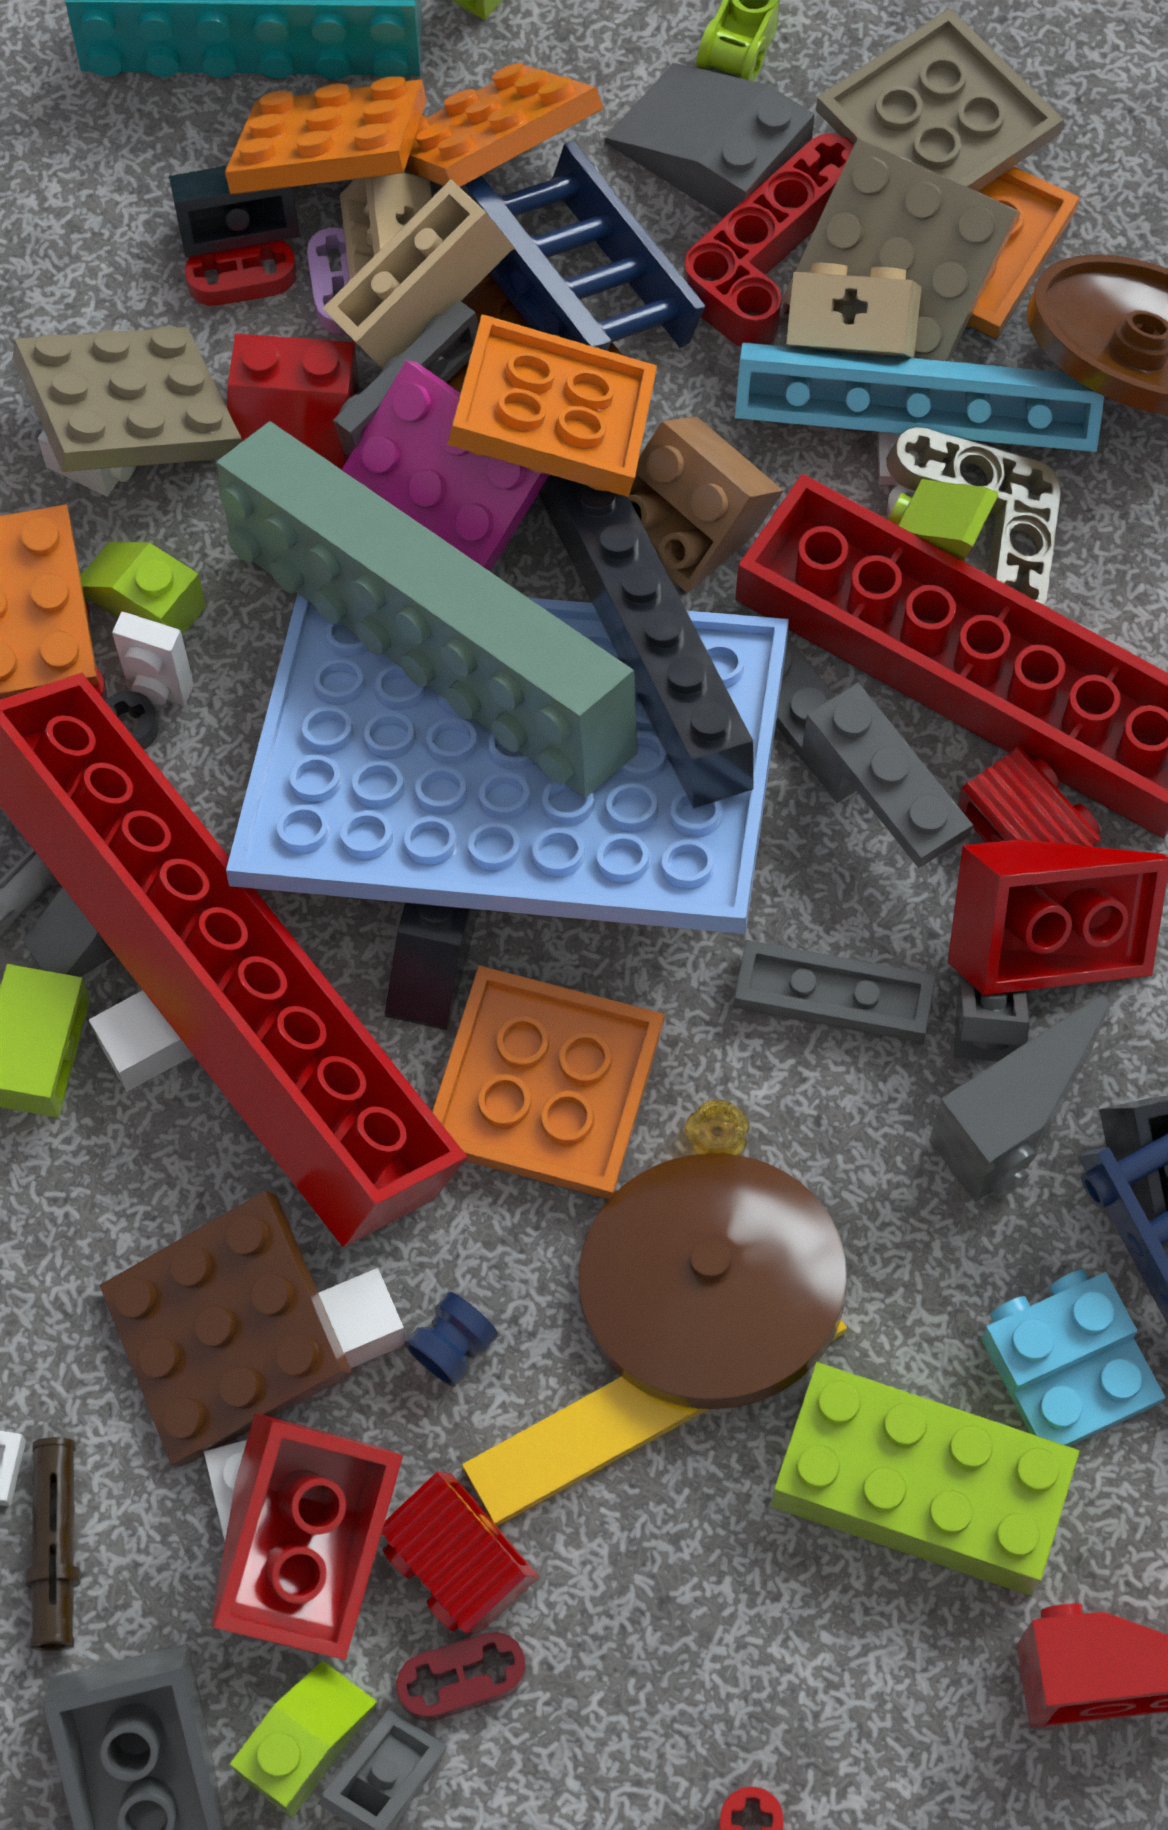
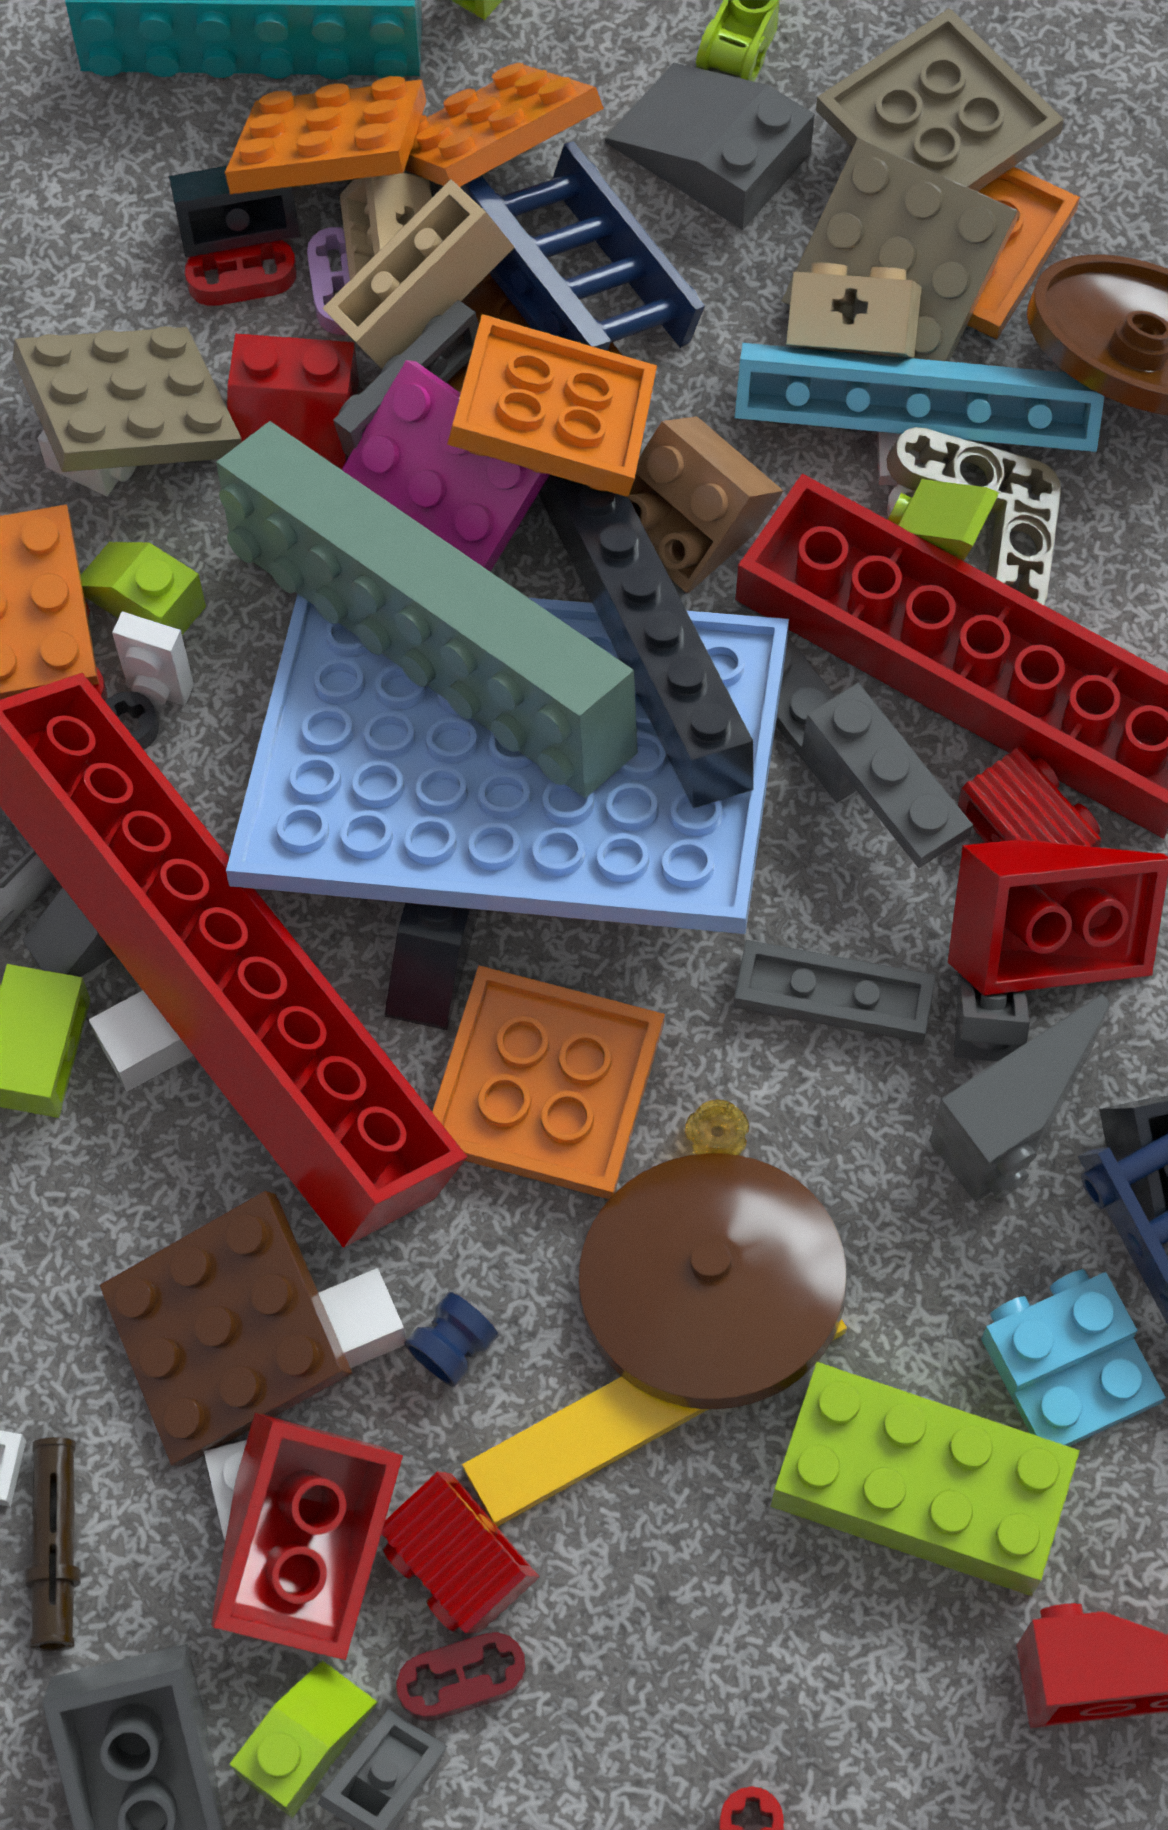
(761, 218): red beam -> none

